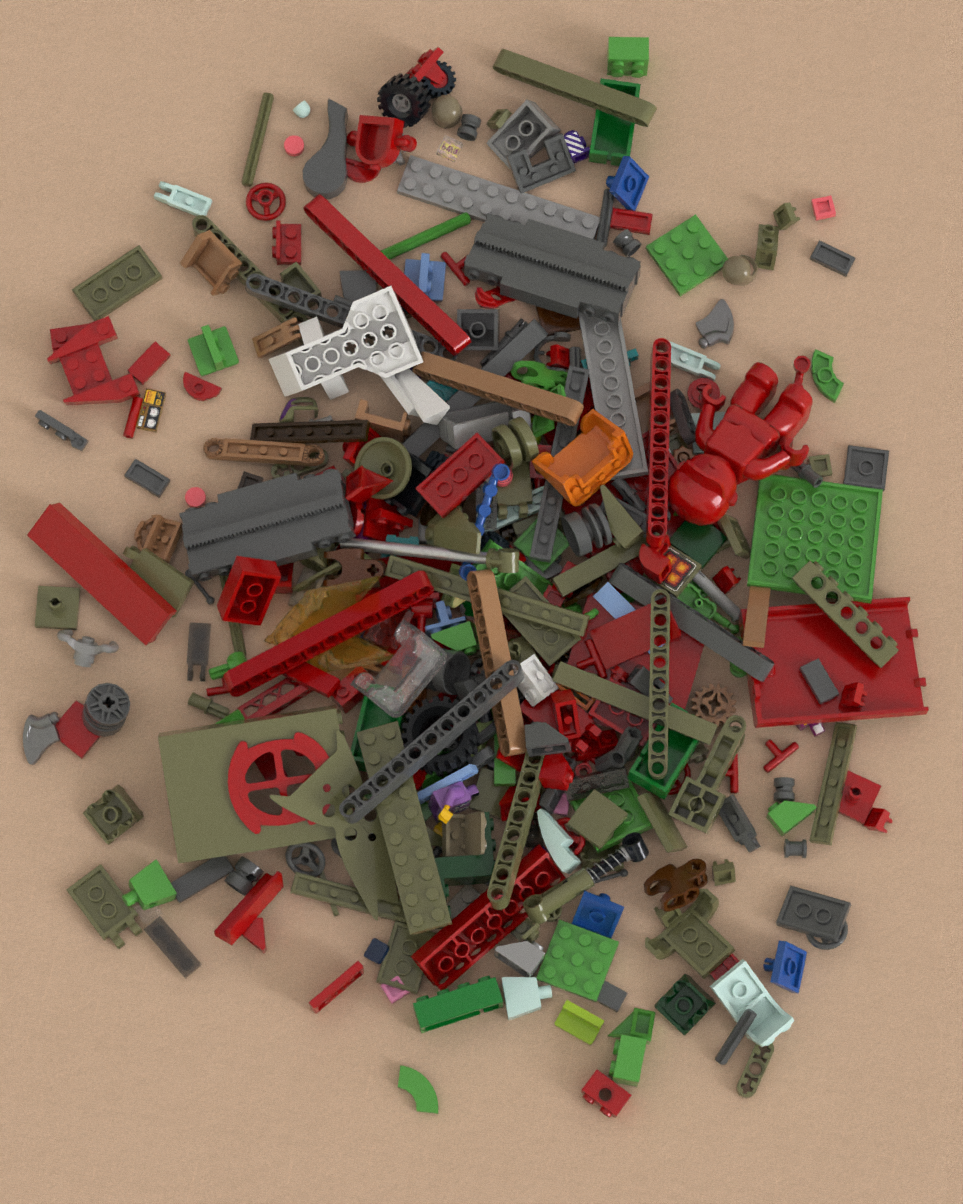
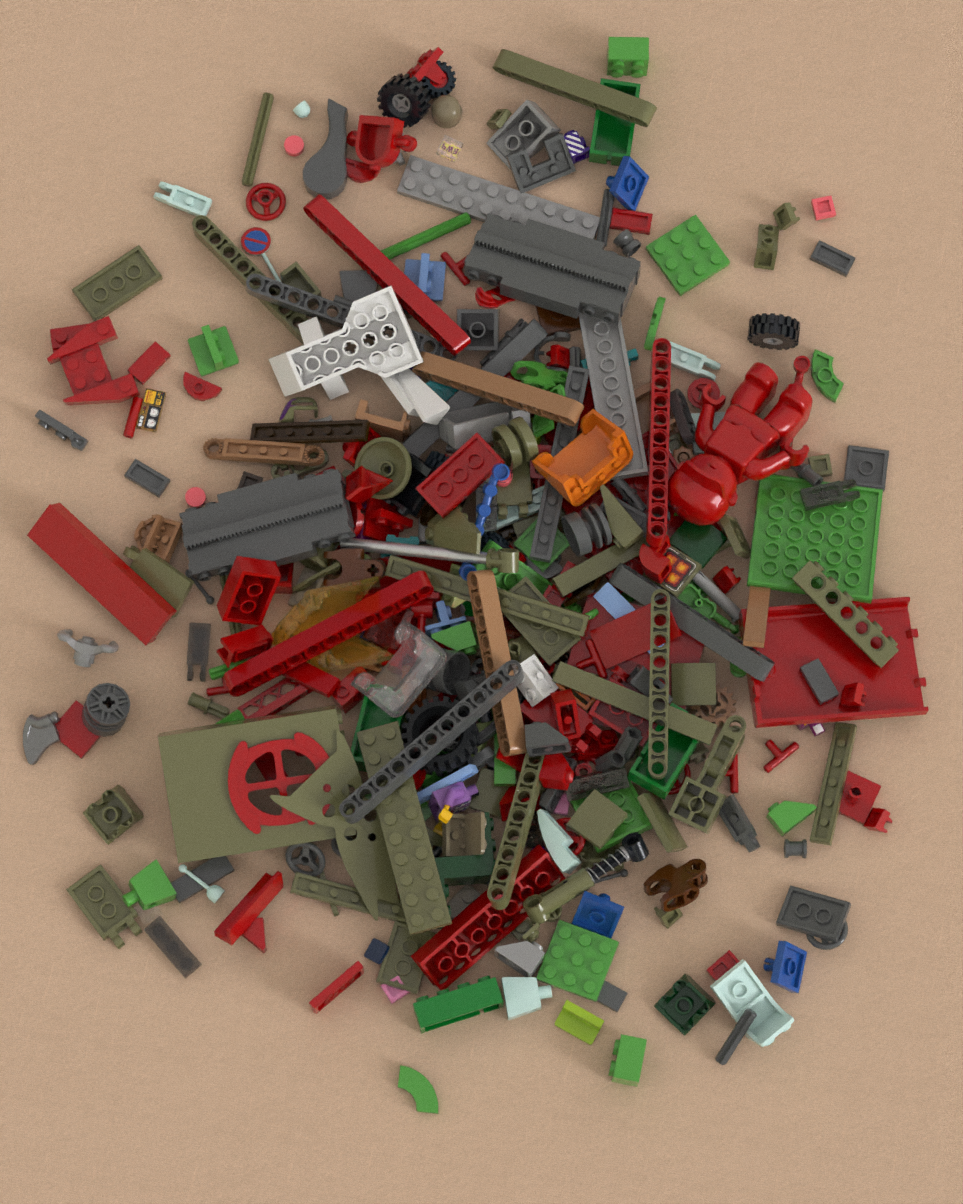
(57, 607): olive tile -> none
(212, 261): medium nougat panel -> none
(213, 892): none -> light aqua hinge
(244, 876): dark grey wheel -> none
(245, 644): none -> red window
(256, 242): none -> piece
(276, 338): medium nougat hinge -> none
(287, 243): red bracket -> none
(469, 127): dark grey wheel -> none
(601, 1082): red brick -> none
(637, 1024): bright green slope -> none
(657, 313): none -> bright green tile
(693, 684): none -> olive slope
(694, 937): olive piece -> none
(717, 326): flat silver arm -> none
(723, 873): olive tile -> none
(738, 270): dark tan helmet -> none
(767, 1056): olive beam -> none
(773, 331): none -> black wheel
(784, 789): dark grey wheel -> none
(828, 494): none -> clear smoke hinge

